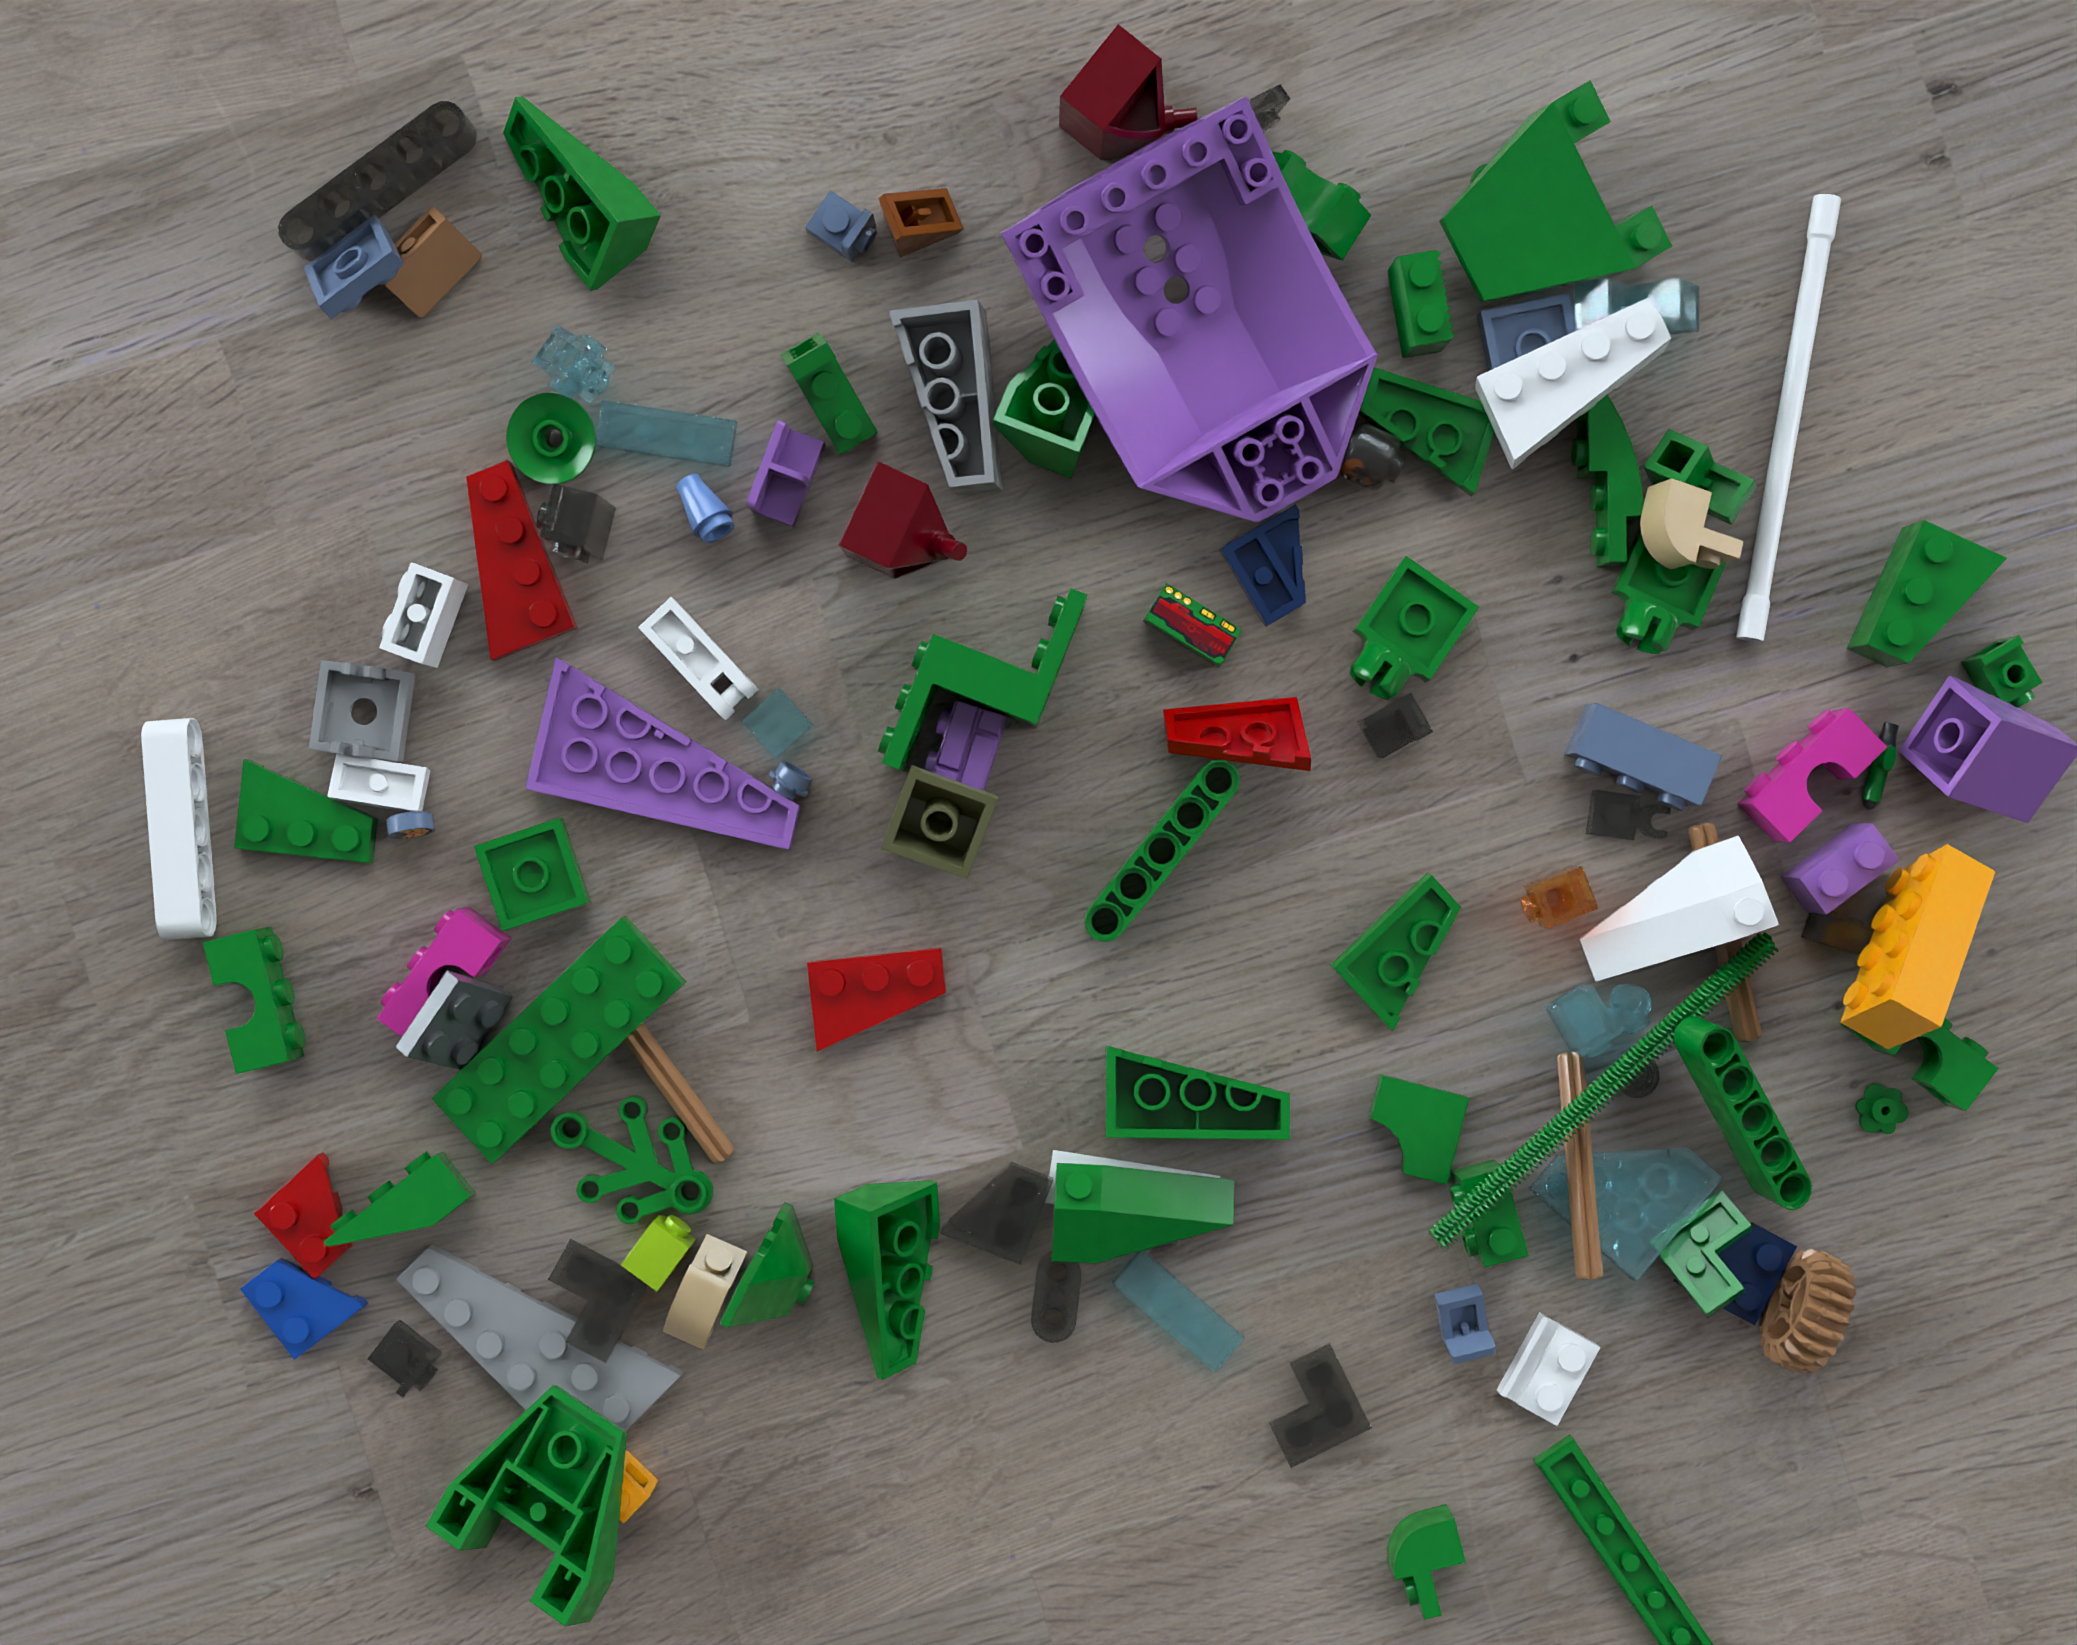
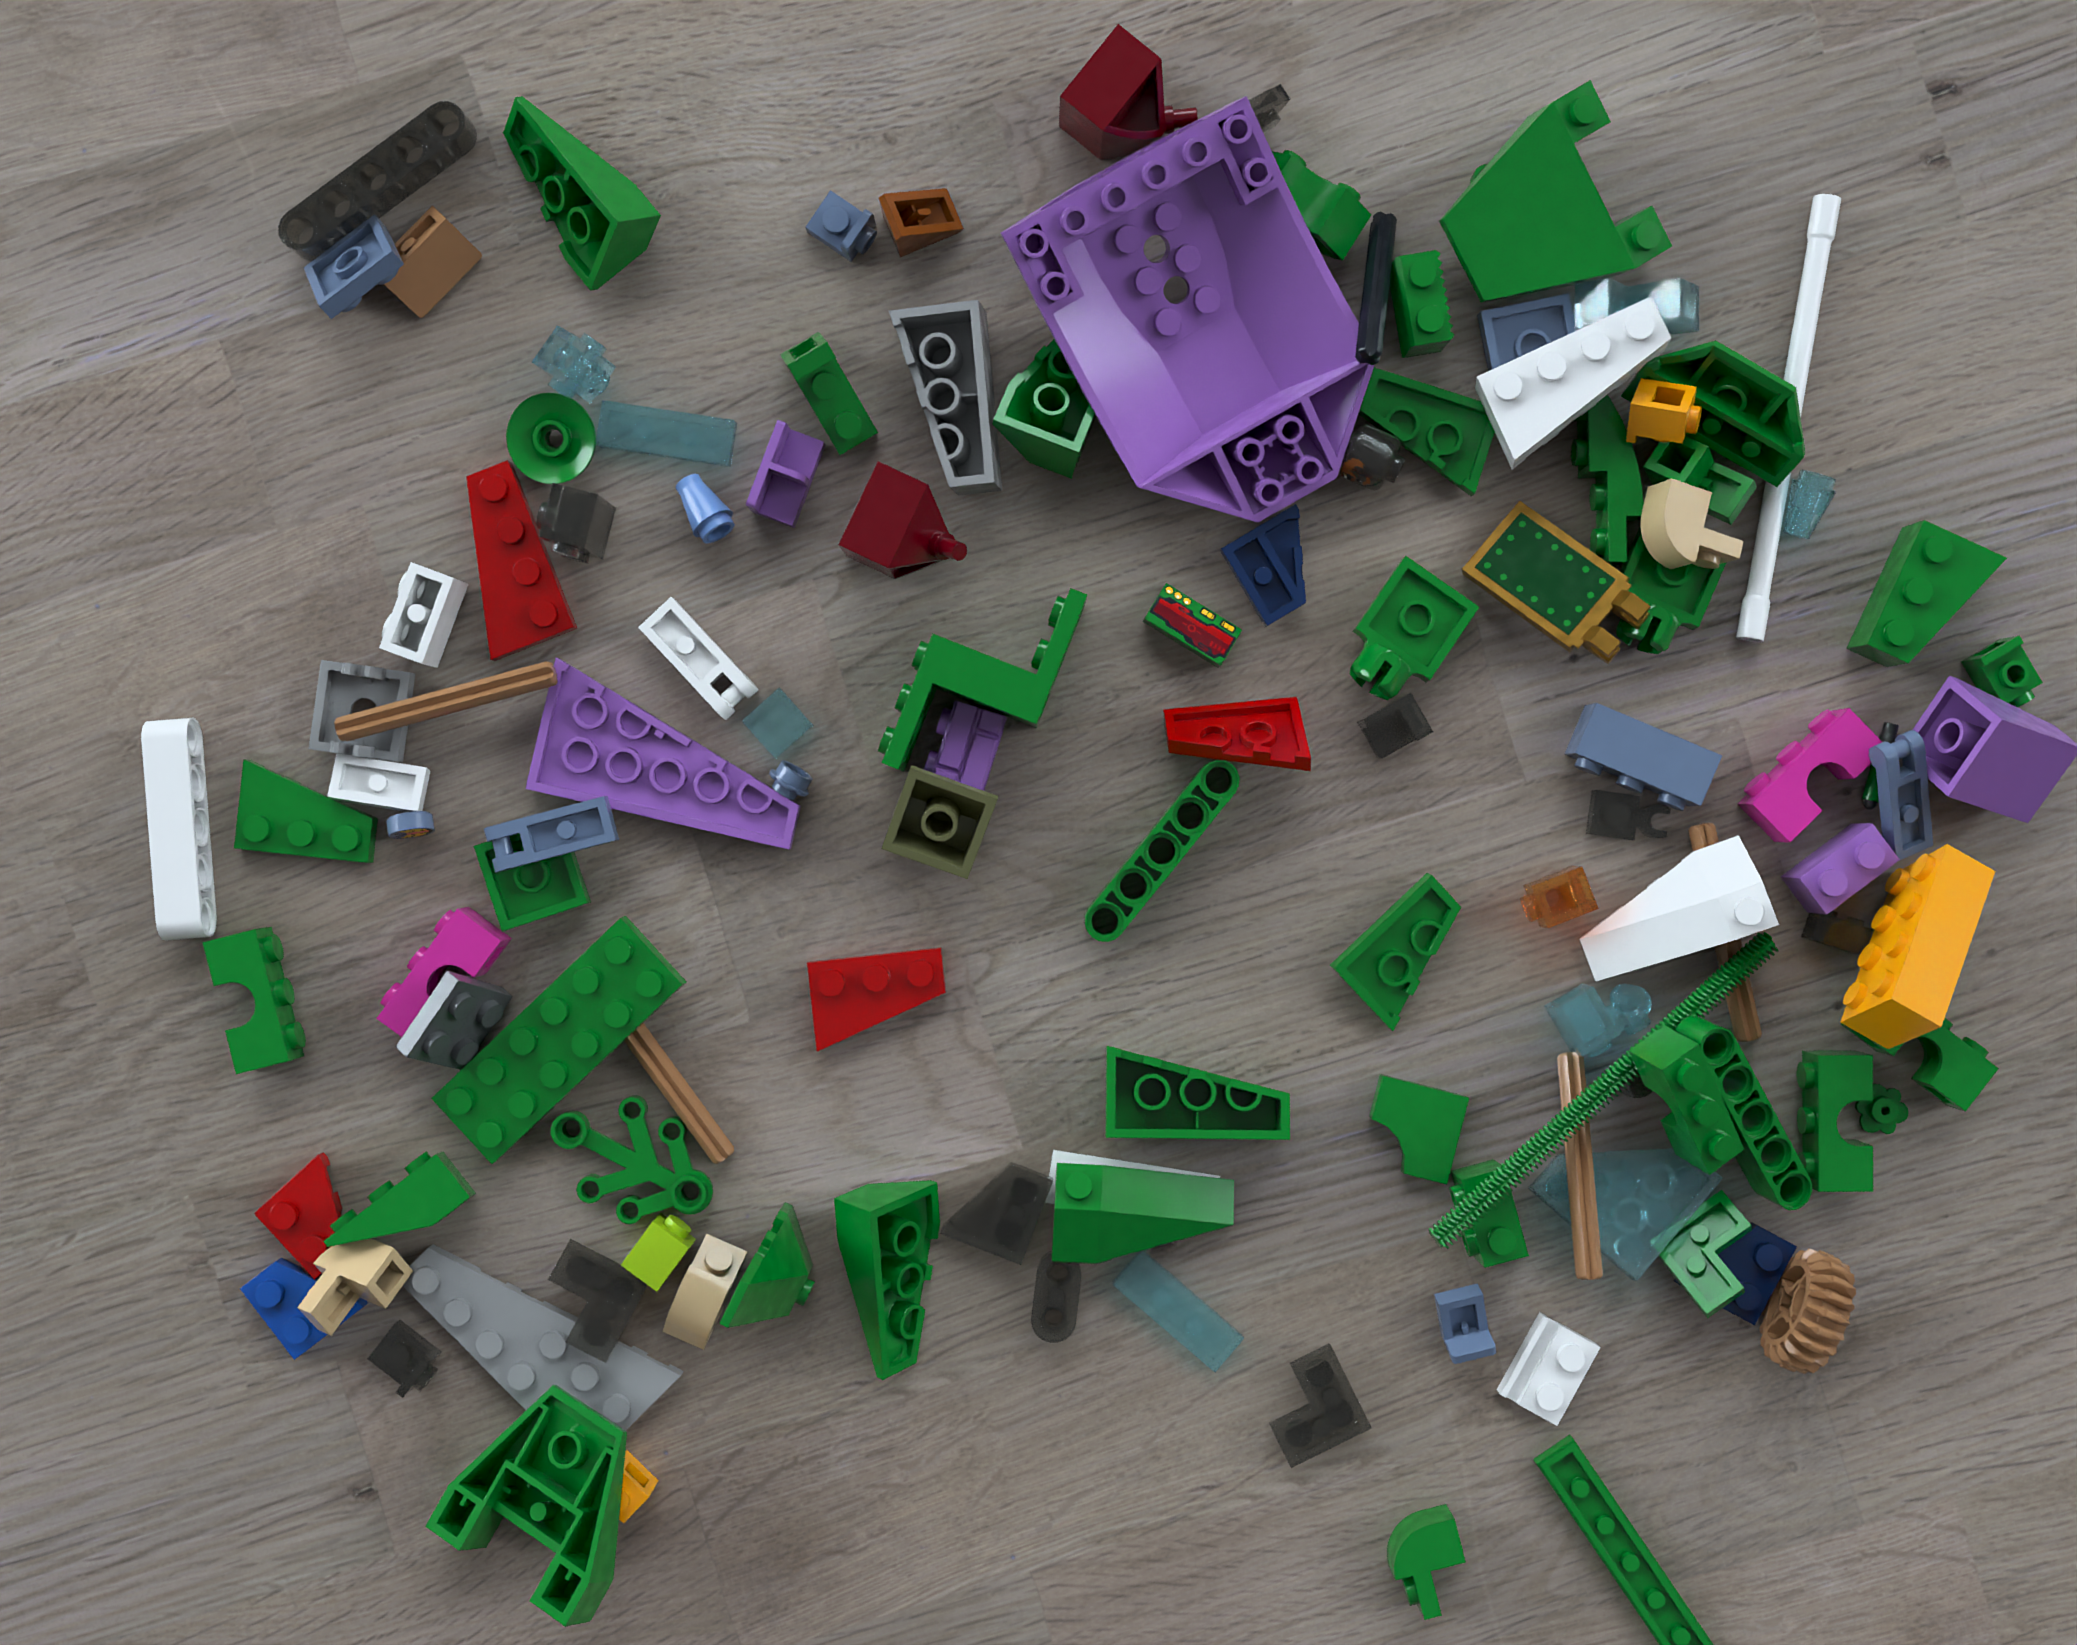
(353, 1272): none -> tan brick
(446, 701): none -> medium nougat axle
(553, 833): none -> sand blue plate
(1376, 288): none -> black axle
(1554, 583): none -> tile
(1663, 412): none -> light orange brick
(1699, 1119): none -> green arch
(1744, 407): none -> green wedge
(1807, 503): none -> clear light blue cone
(1828, 1084): none -> green arch
(1903, 793): none -> sand blue plate

